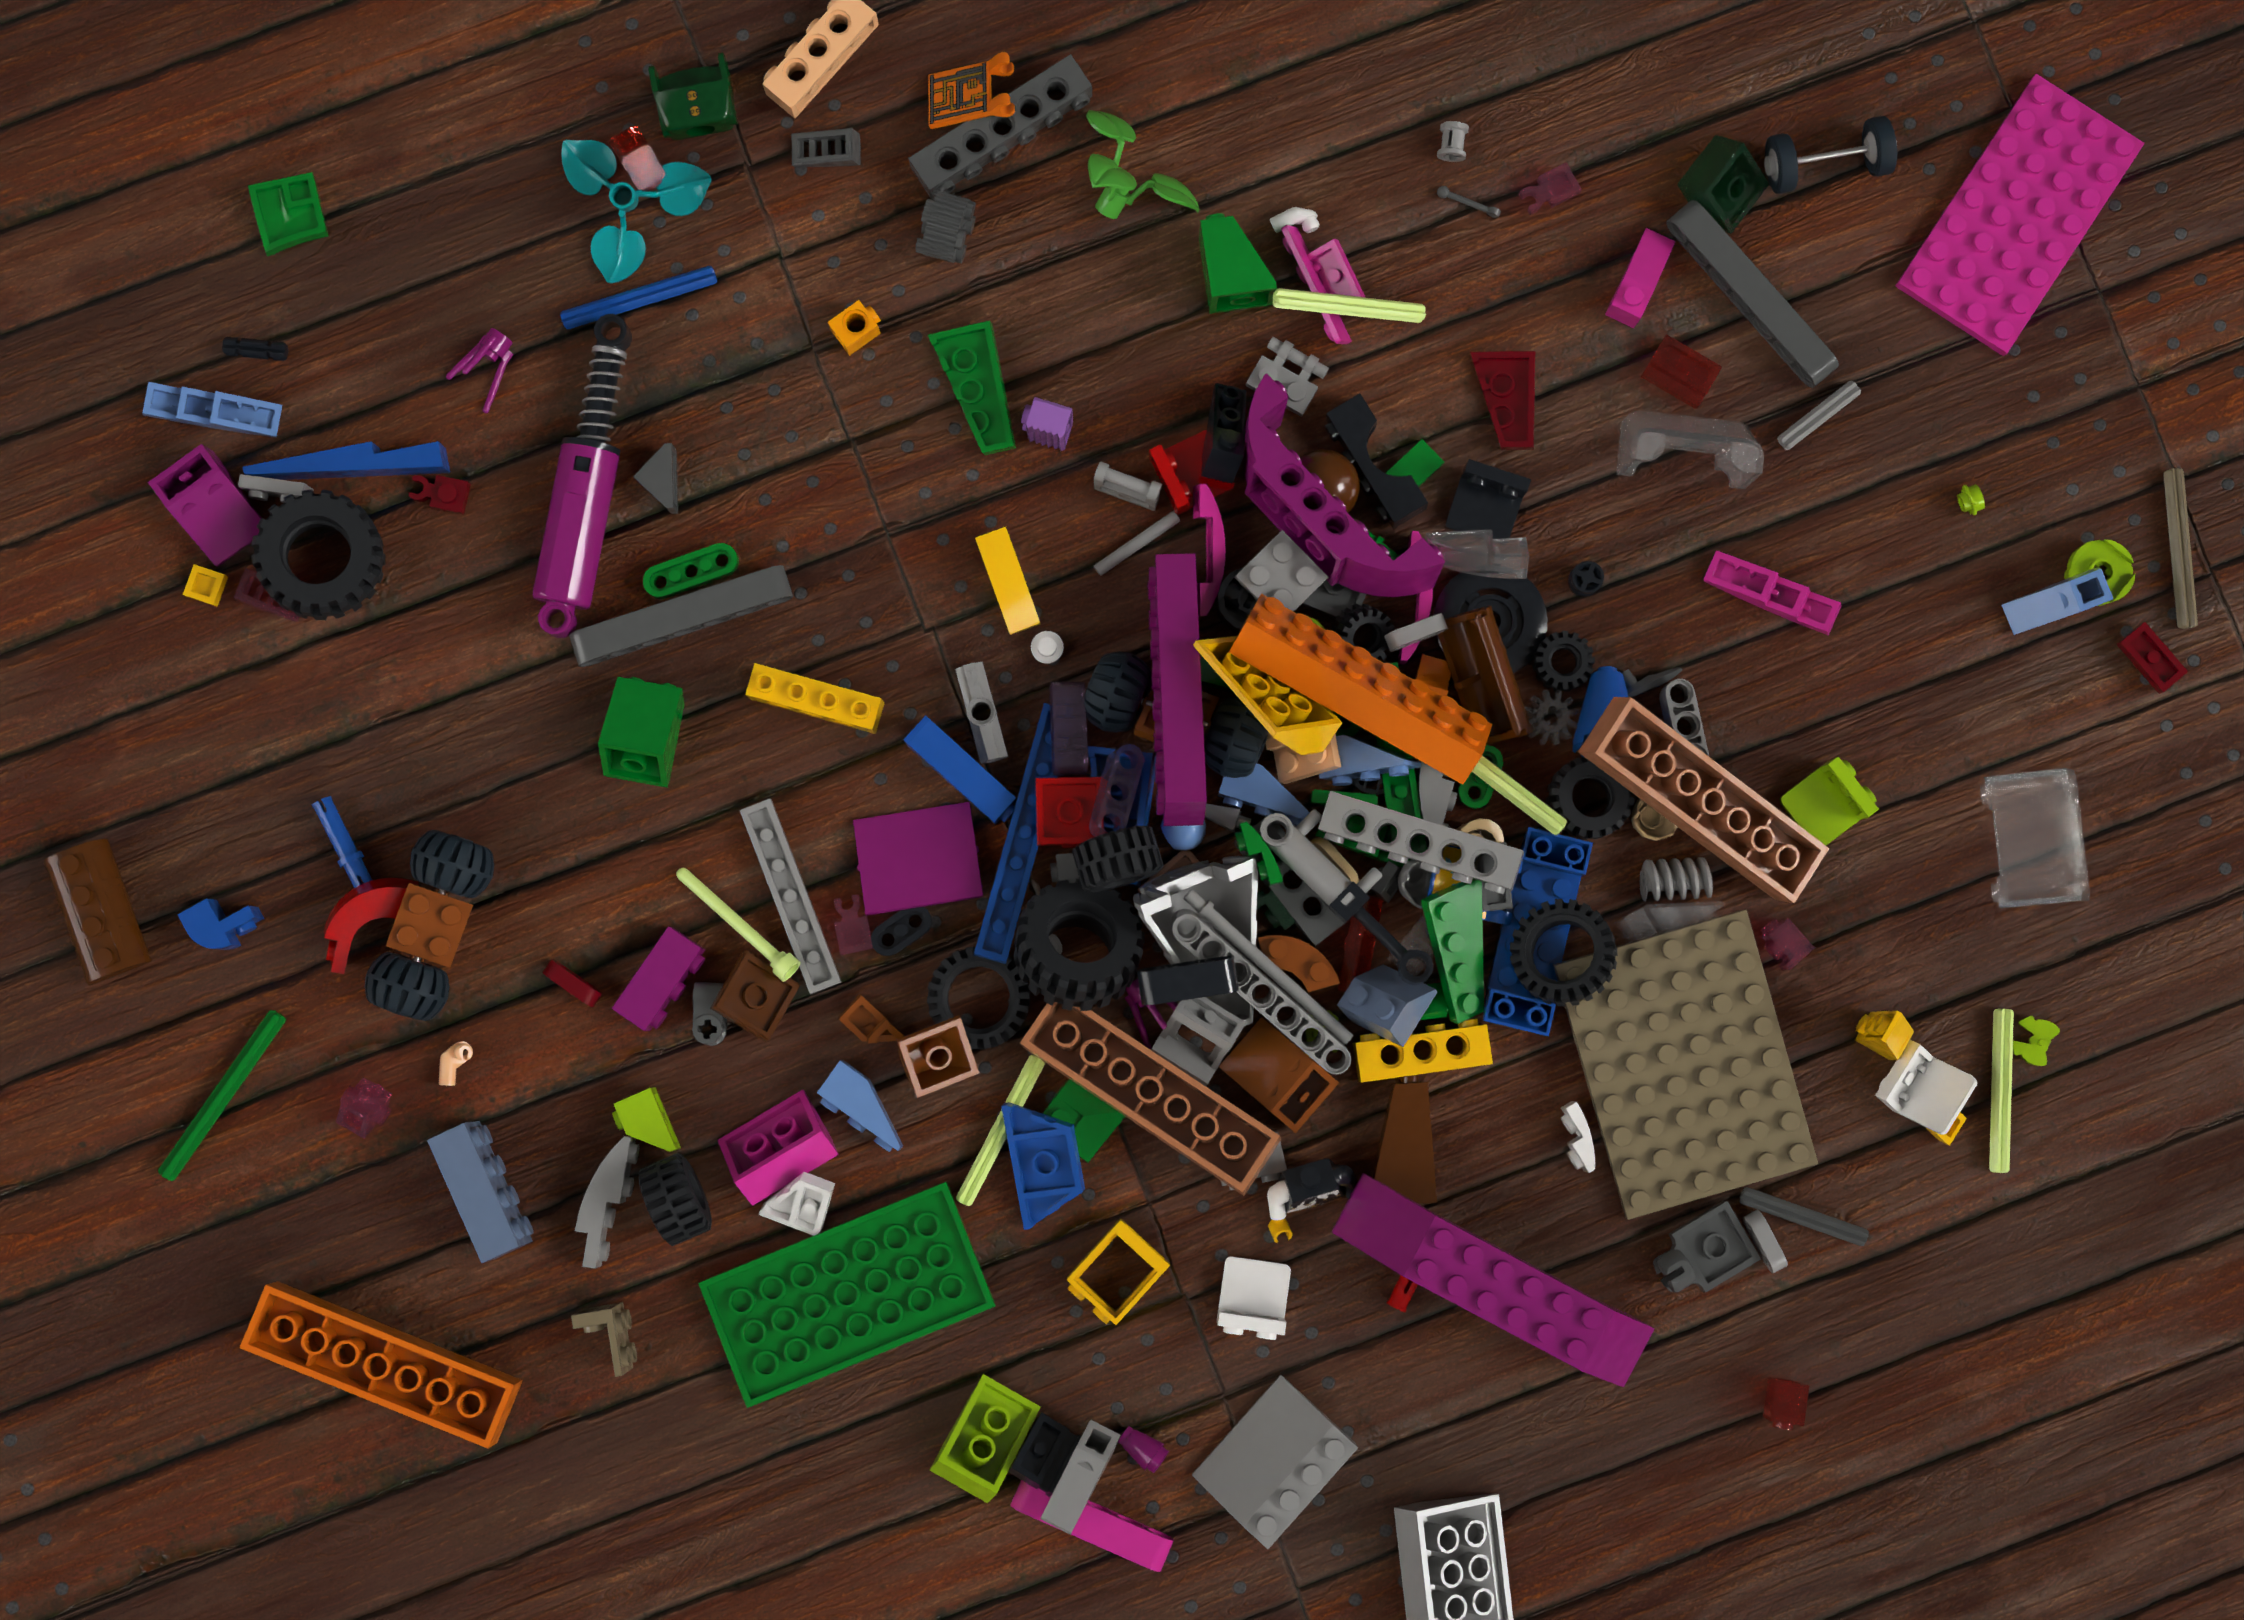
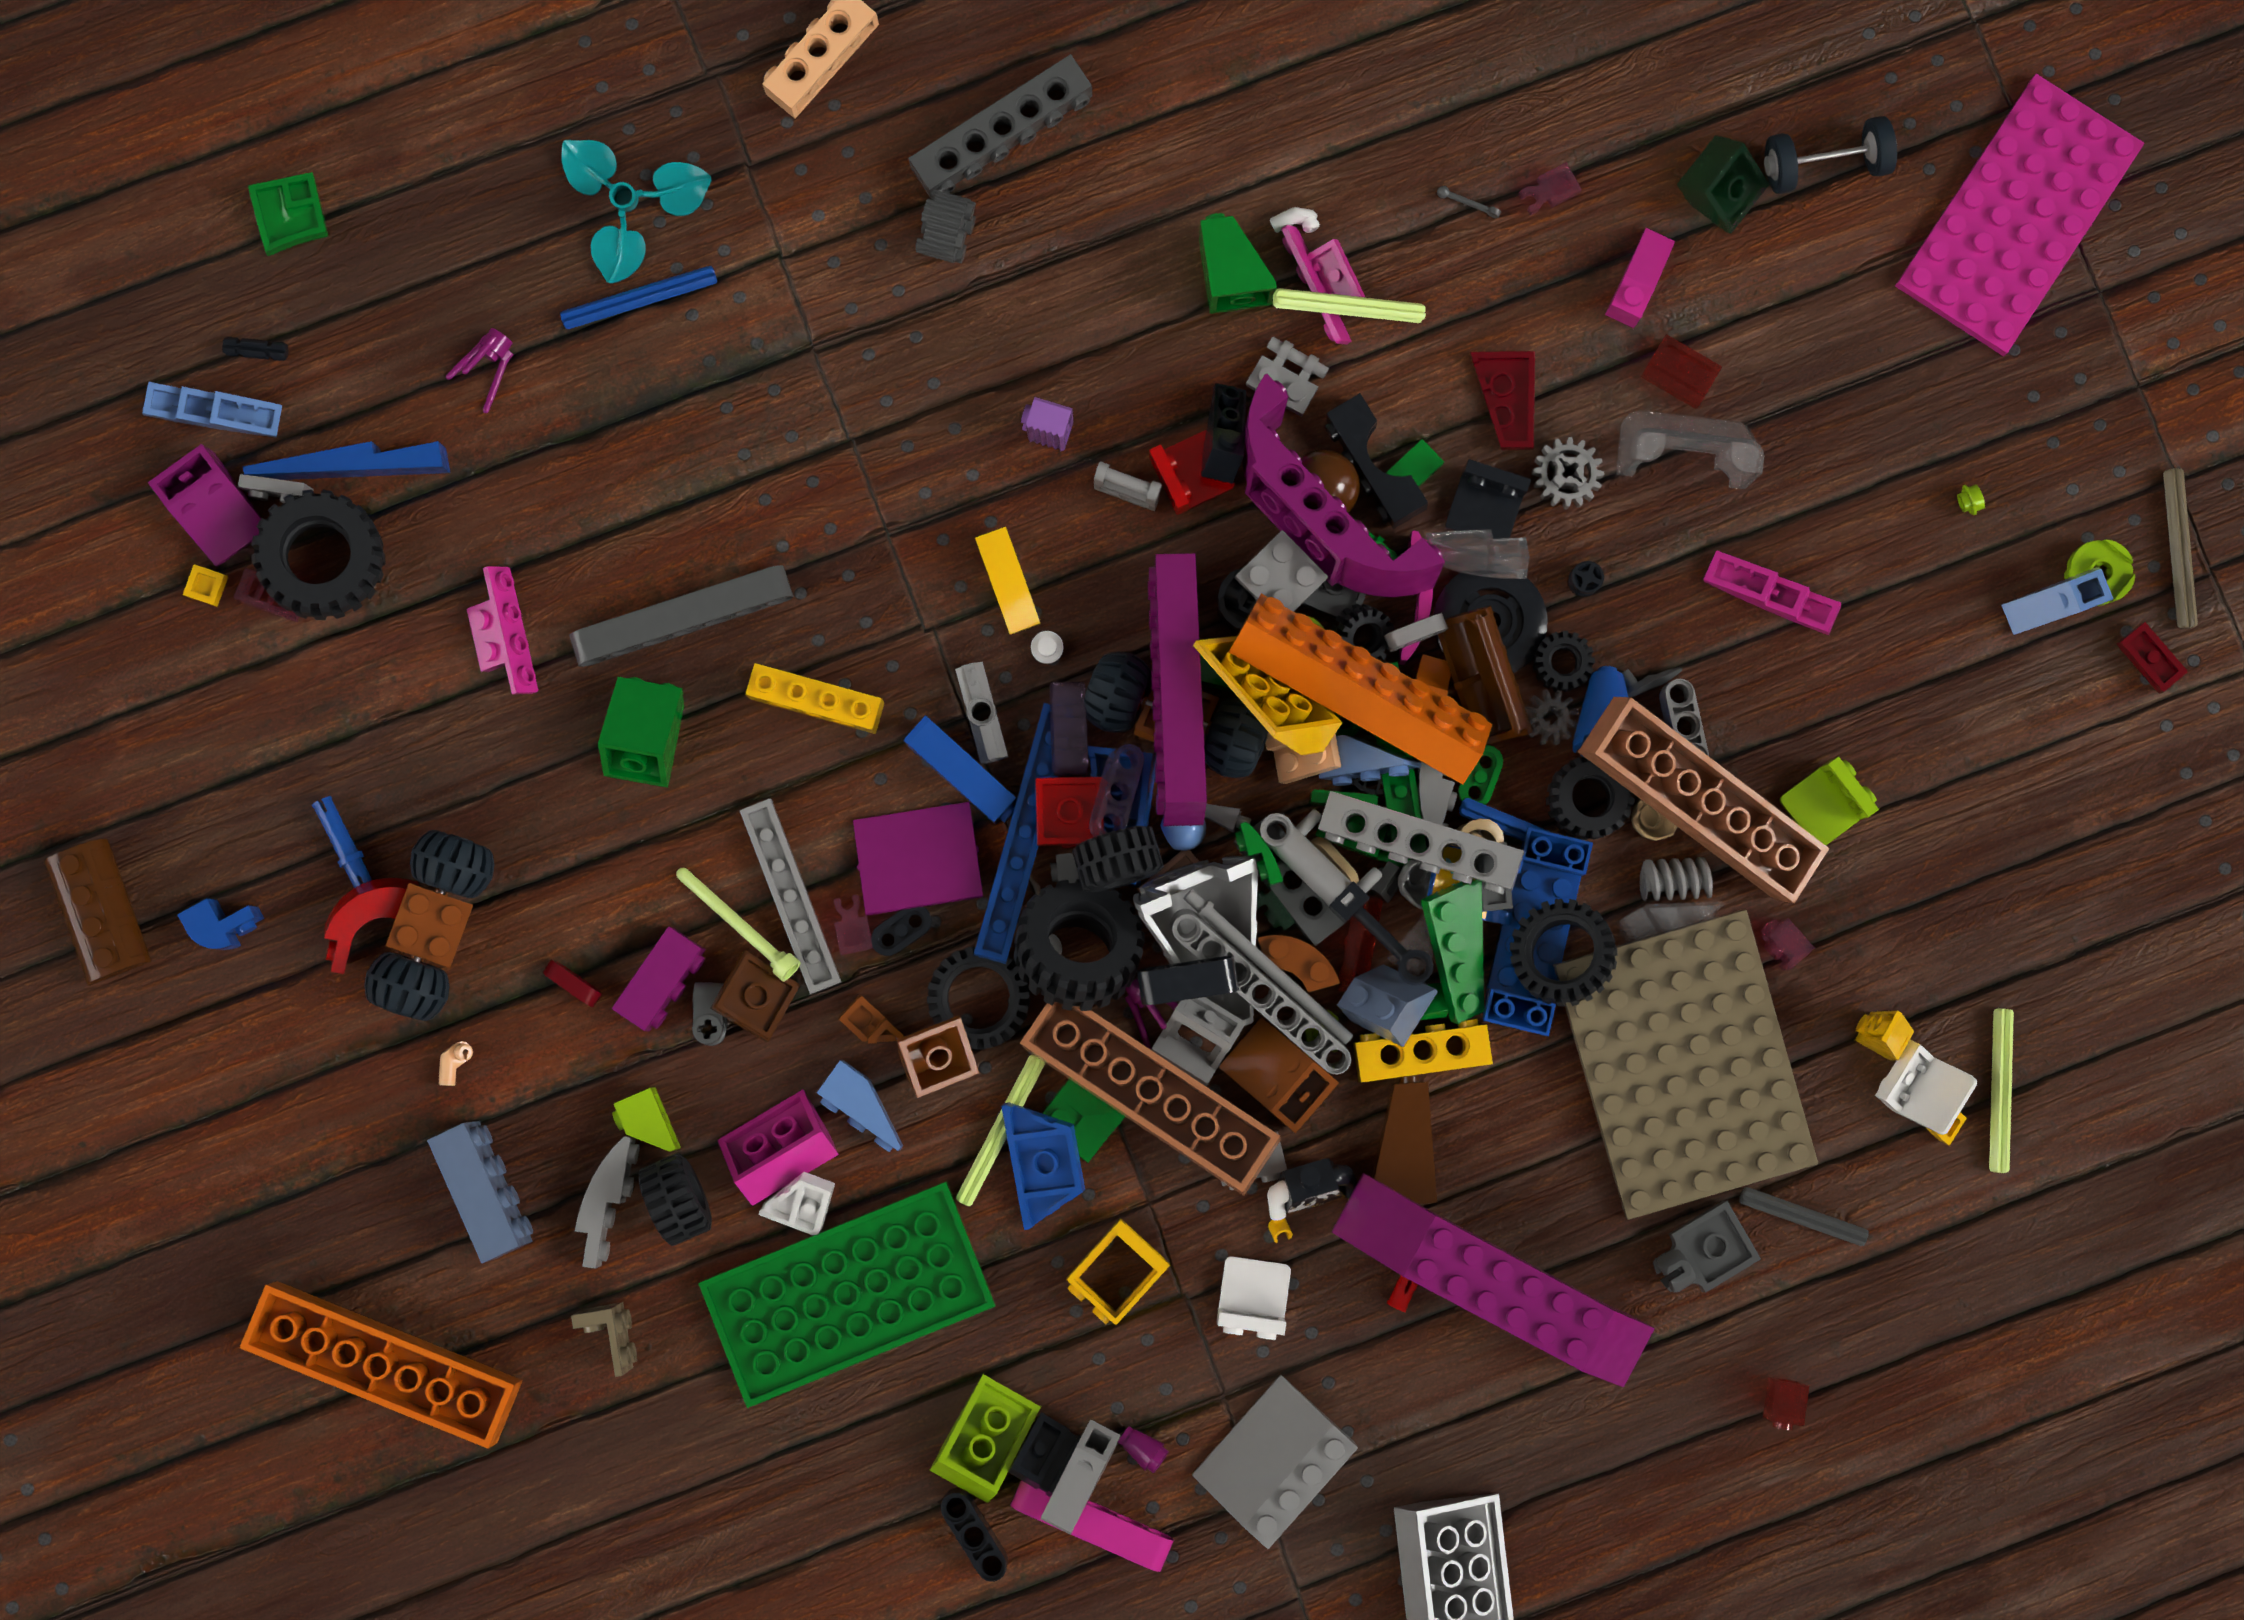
(222, 1095): green axle -> none
(364, 1107): clear pink brick -> none
(445, 494): dark red plate -> none
(500, 632): none -> dark pink bracket
(582, 491): magenta piece -> none
(637, 158): clear red brick -> none
(660, 477): dark grey slope -> none
(675, 570): green plate -> none
(695, 101): dark green piece -> none
(851, 340): light orange brick -> none
(852, 155): dark grey slope -> none
(966, 93): flag -> none
(974, 1550): none -> black beam
(975, 373): green wing -> none
(1117, 181): bright green plant -> none
(1136, 543): light grey bar -> none
(1206, 508): dark pink slope -> none
(1263, 793): medium blue slope -> none
(1452, 141): light grey bush -> none
(1509, 824): none -> blue axle
(1519, 796): yellowish green axle -> none
(1560, 463): none -> light grey gear
(1582, 1146): white slope -> none
(1752, 293): dark grey beam -> none
(1765, 1241): light grey beam -> none
(1819, 415): light grey axle -> none
(2035, 1051): lime piece -> none
(2037, 838): clear windscreen -> none

